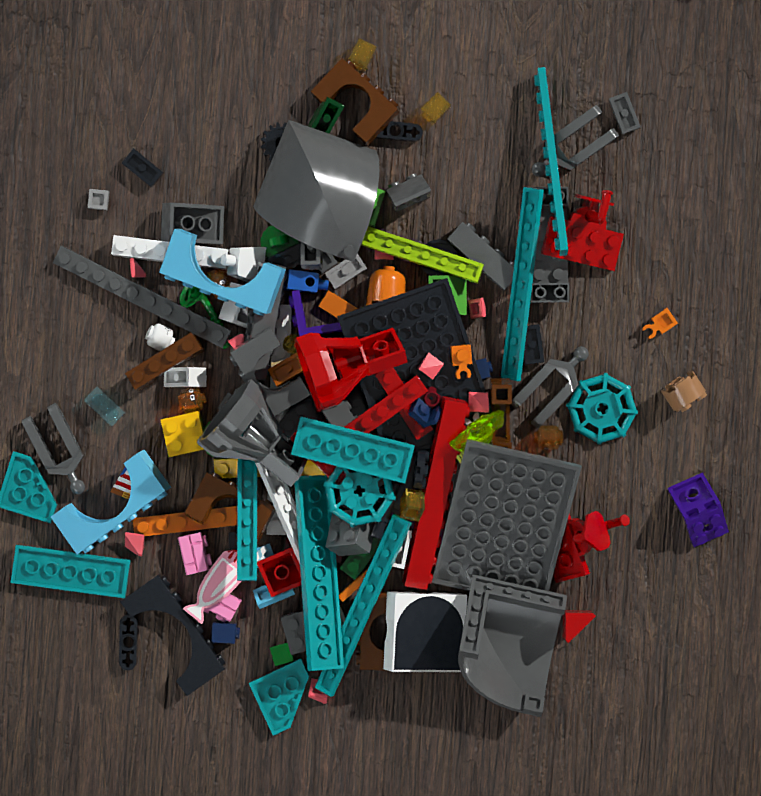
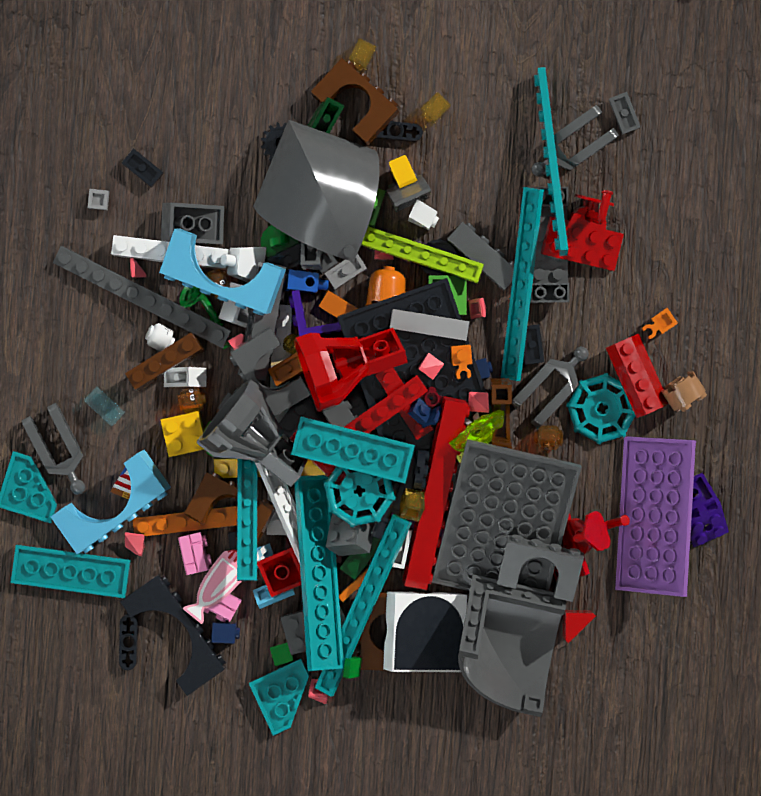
(352, 667): none -> green tile
(402, 171): none -> yellow slope
(423, 215): none -> white slope
(429, 324): none -> light grey tile
(521, 550): none -> dark grey arch
(637, 375): none -> red slope
(659, 506): none -> medium lavender plate

